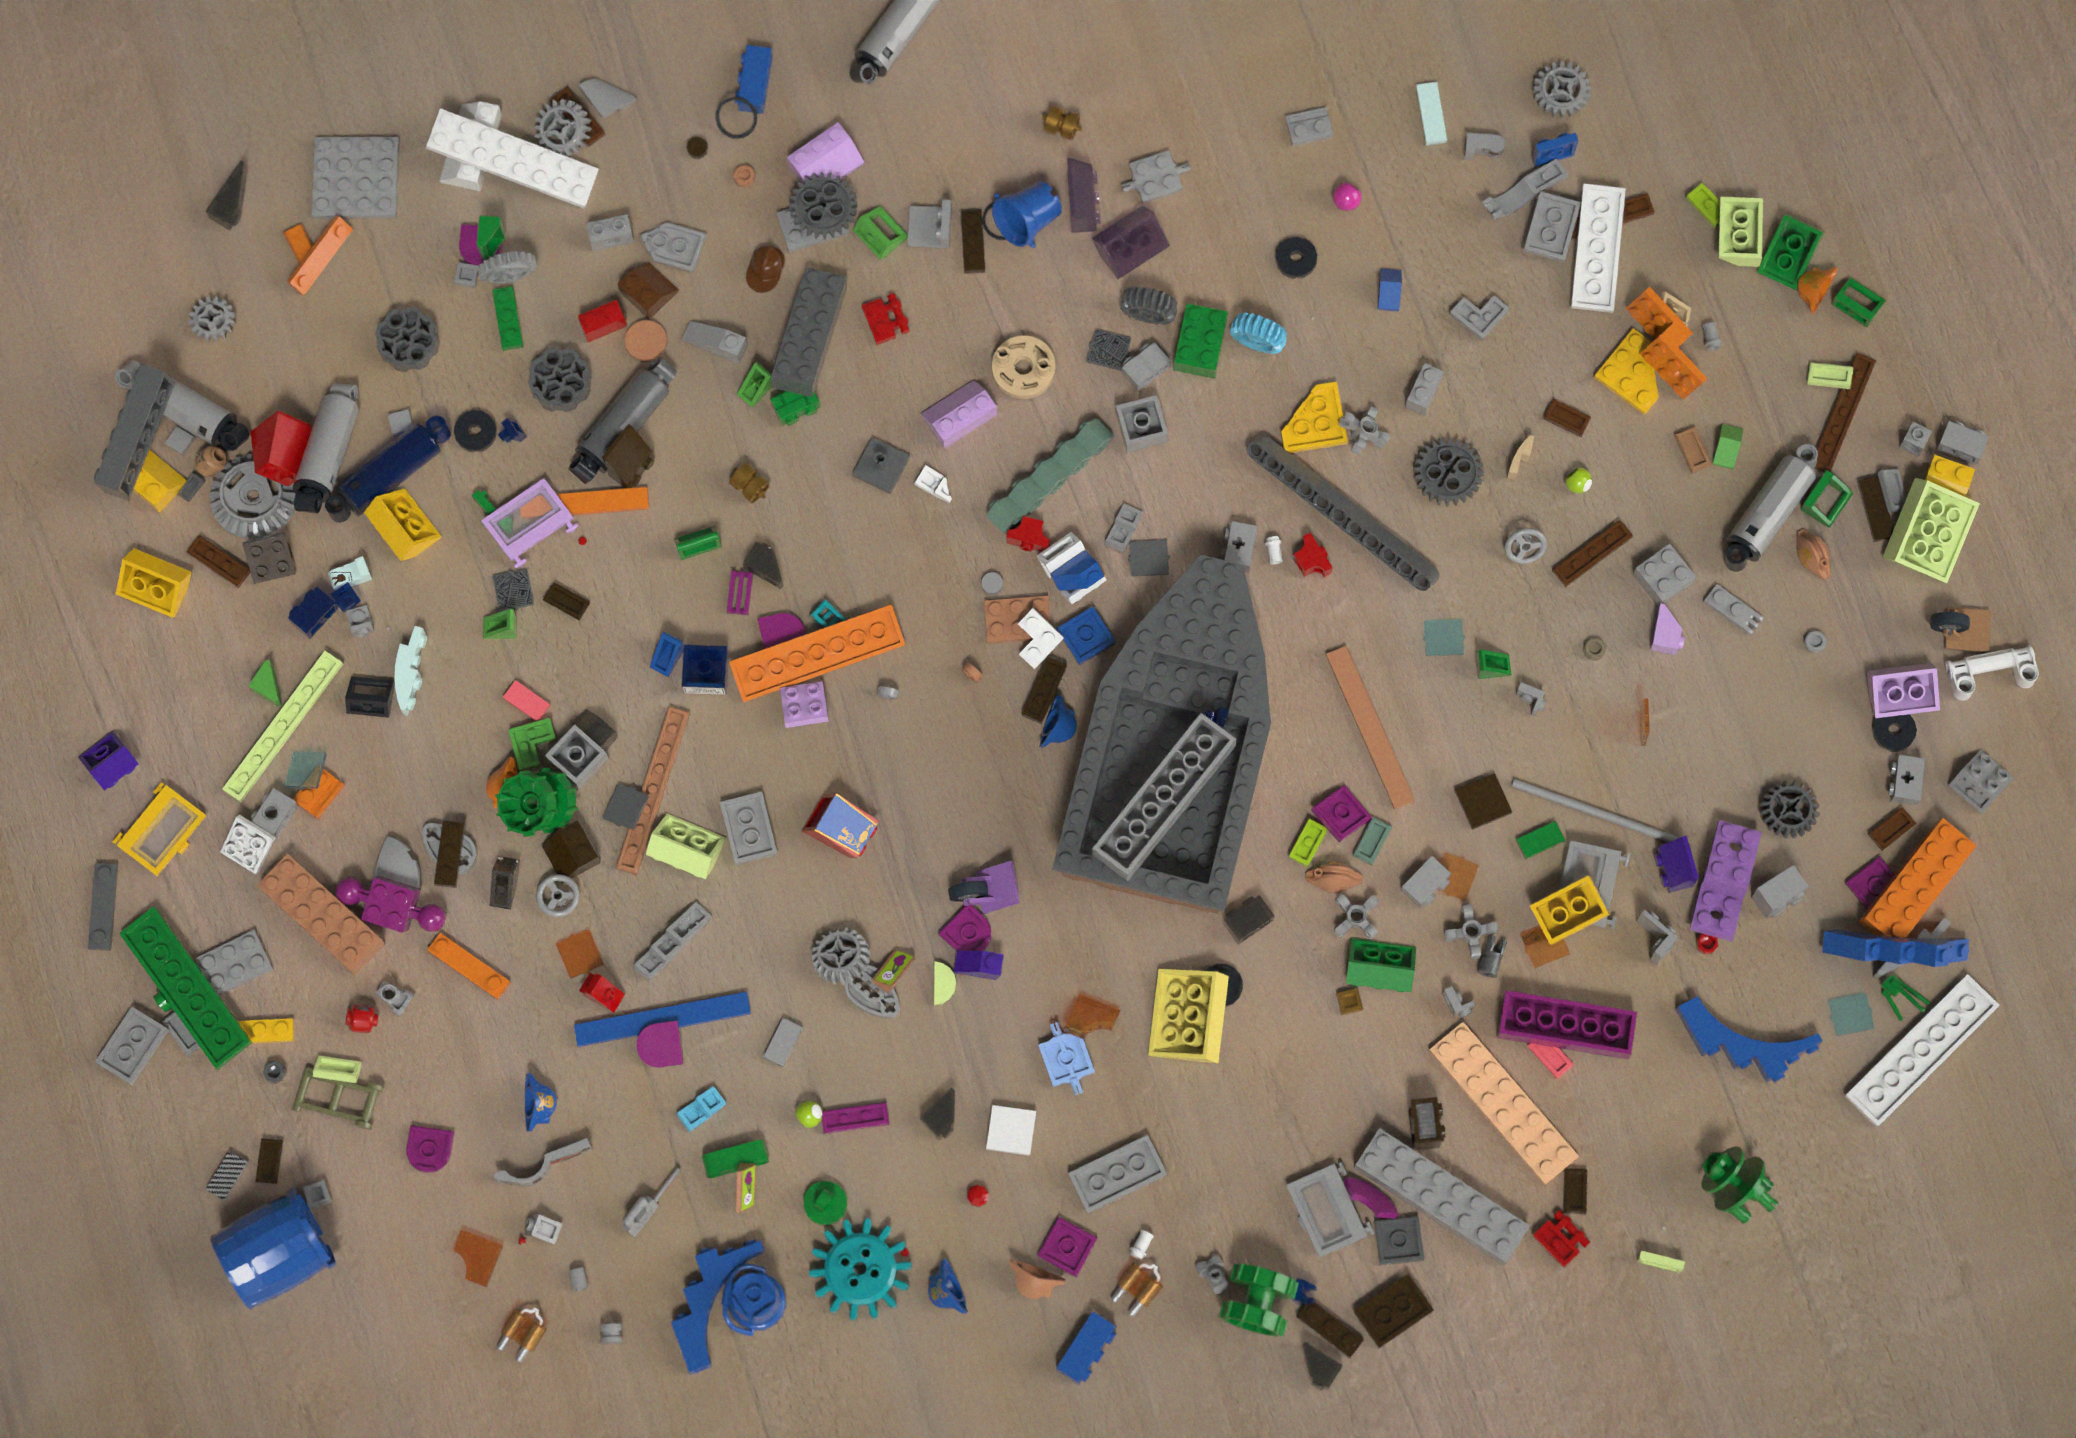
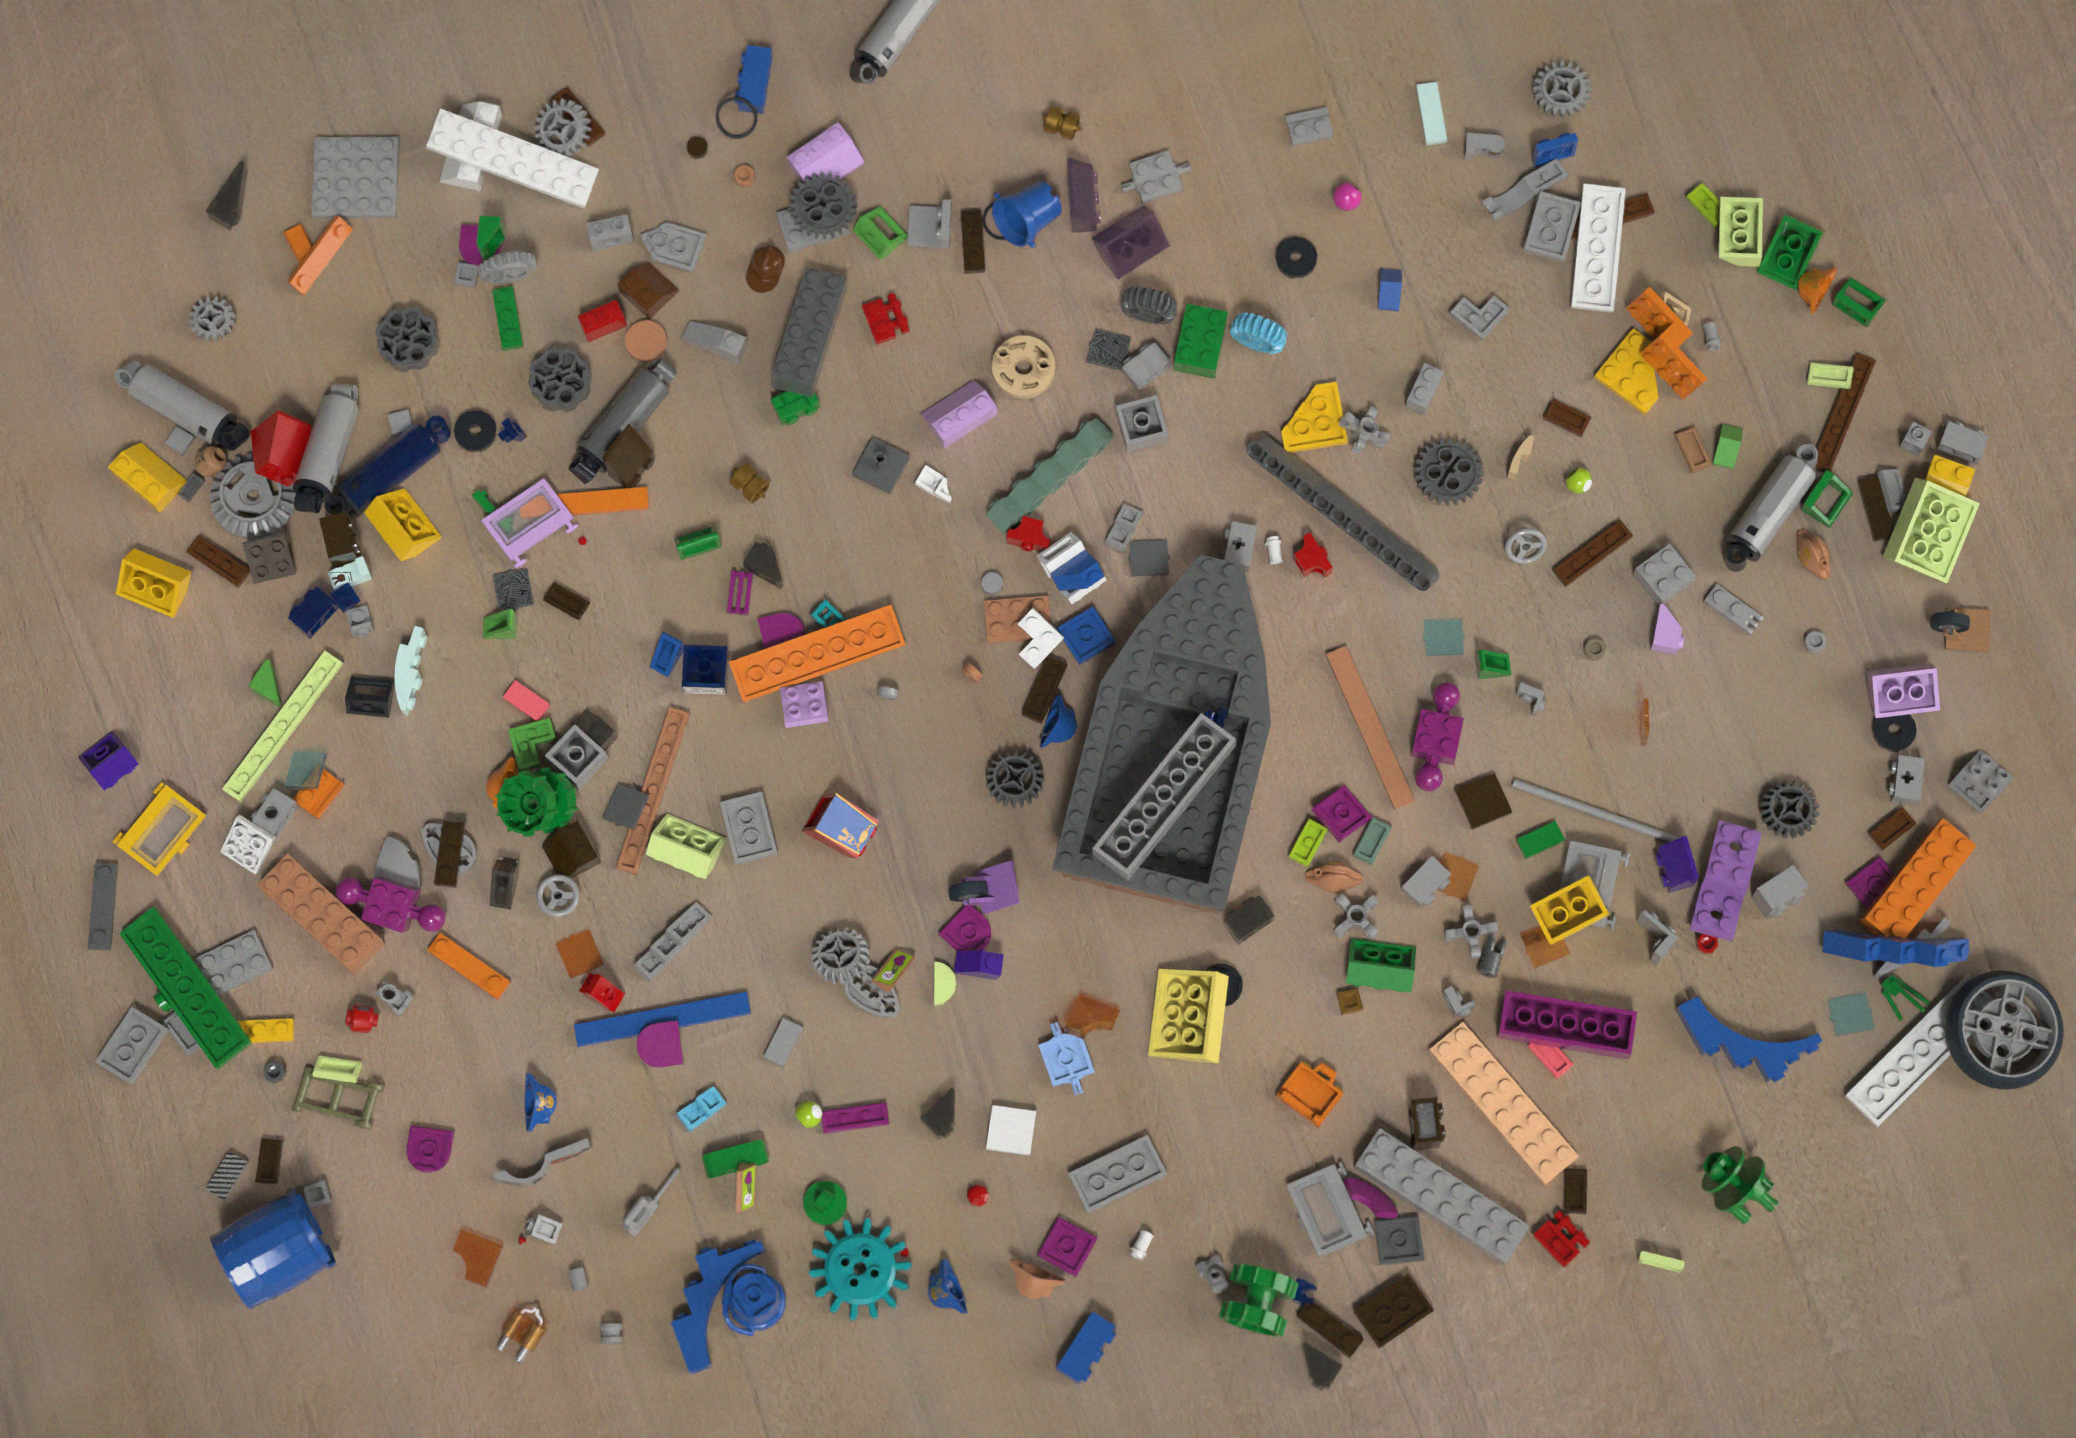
(134, 432): dark grey brick -> none
(339, 539): none -> dark brown brick
(605, 97): light grey slope -> none
(755, 385): bright green slope -> none
(1021, 774): none -> dark grey gear
(1139, 1285): clear orange piece -> none
(1310, 1093): none -> orange piece
(1437, 737): none -> magenta brick
(1962, 671): white piece -> none
(2011, 991): none -> light grey wheel

